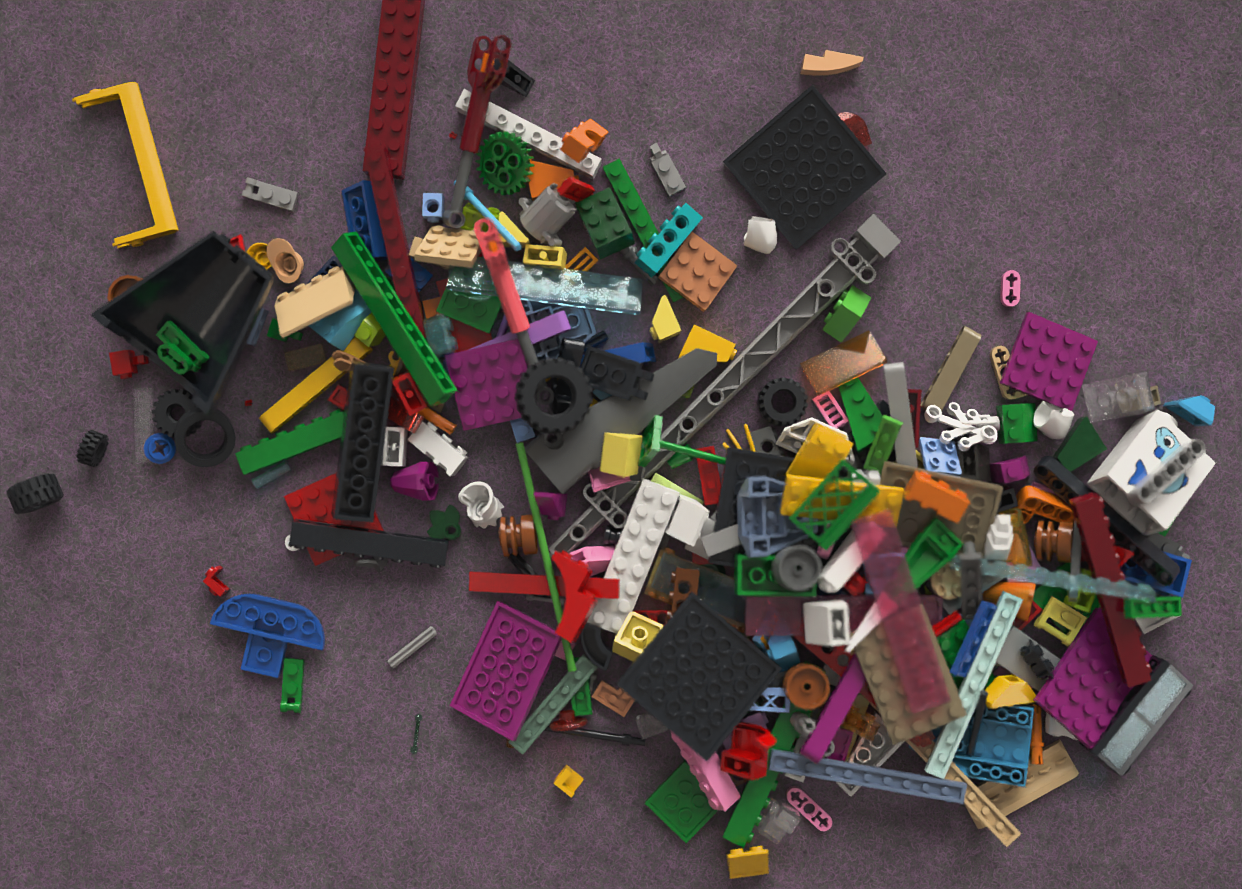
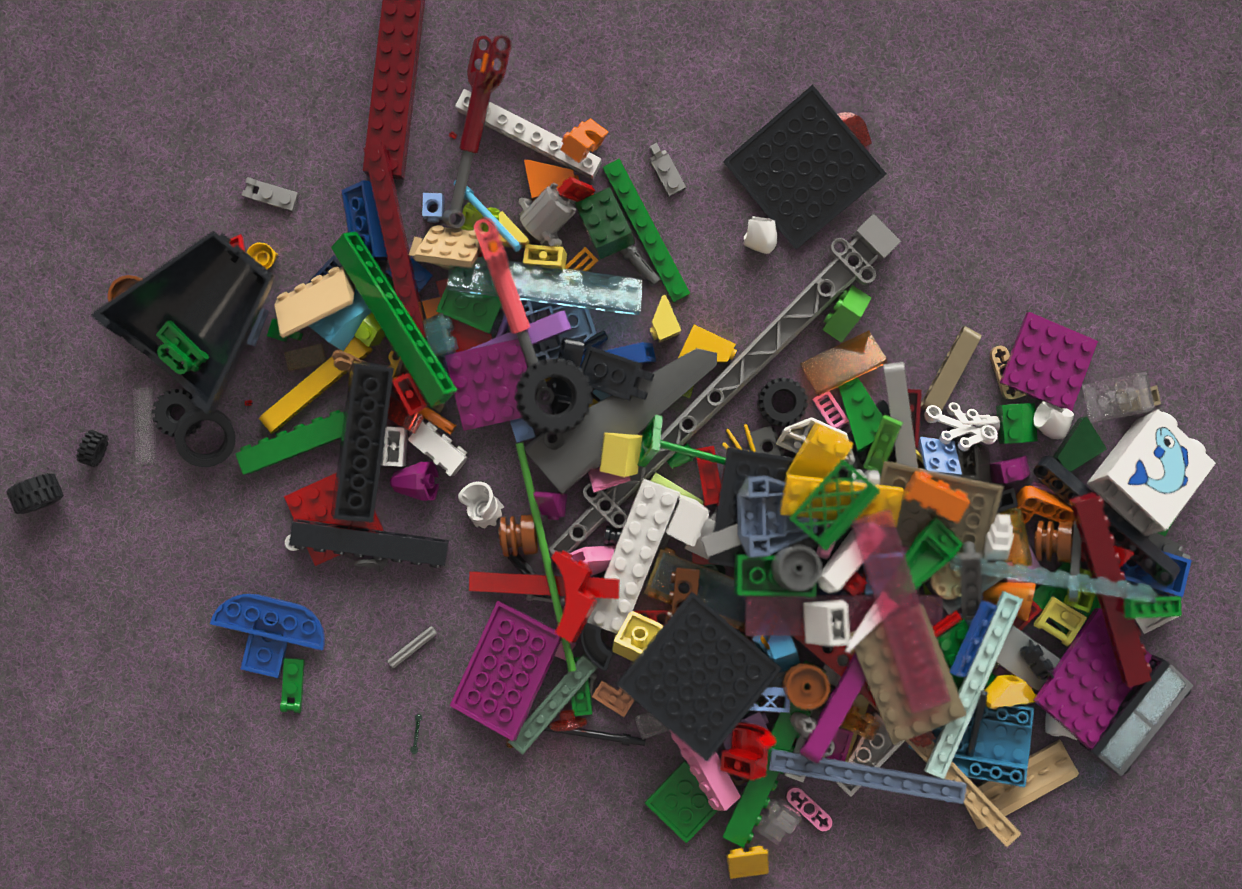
(125, 363): red brick -> none
(146, 156): yellow piece -> none
(168, 450): blue gear -> none
(215, 585): red bracket -> none
(271, 474): clear light blue pin -> none
(284, 260): light nougat piece -> none
(338, 397): red tile -> none
(443, 521): dark green plate -> none
(504, 163): green gear -> none
(515, 78): black slope -> none
(568, 780): yellow panel -> none
(688, 218): teal brick -> none
(697, 271): nougat plate -> none
(830, 63): light nougat slope -> none
(1005, 288): bright pink beam -> none
(1036, 738): orange pin -> none
(1166, 472): light grey beam -> none
(1194, 409): dark azure slope -> none

